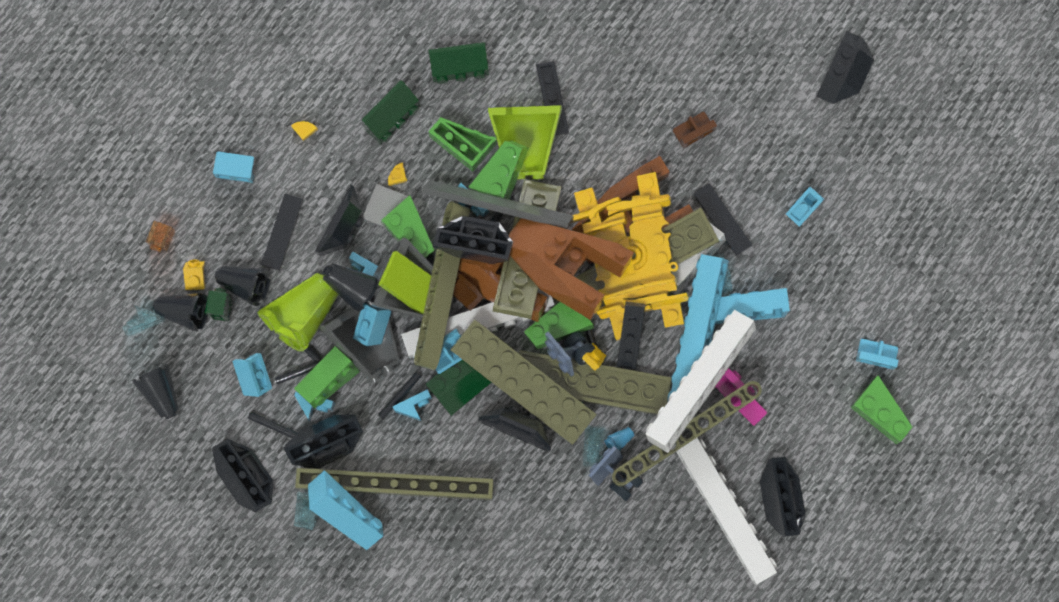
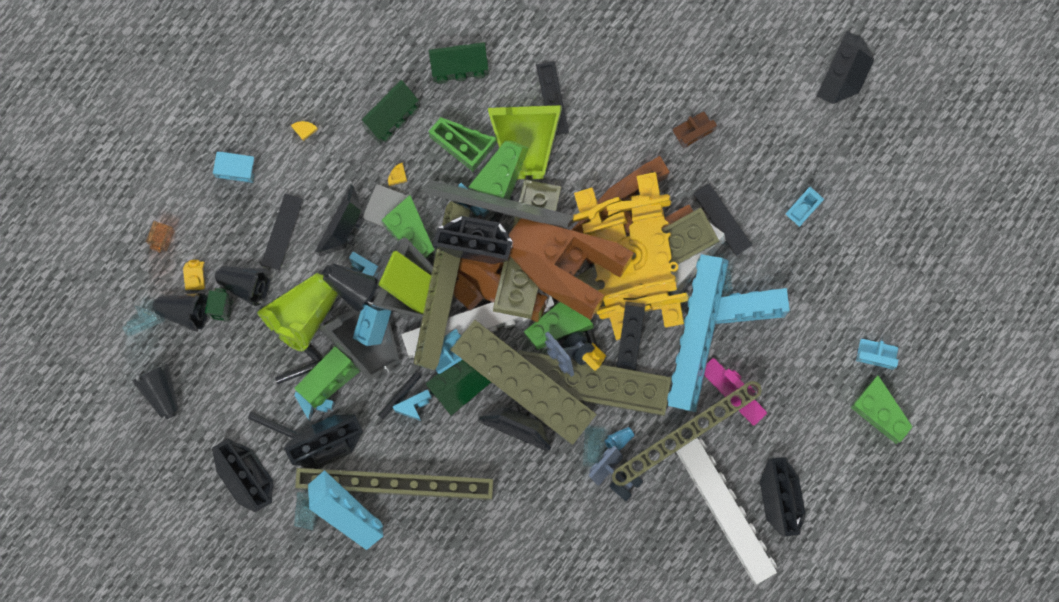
(252, 375): medium azure panel -> none
(700, 381): white brick -> none

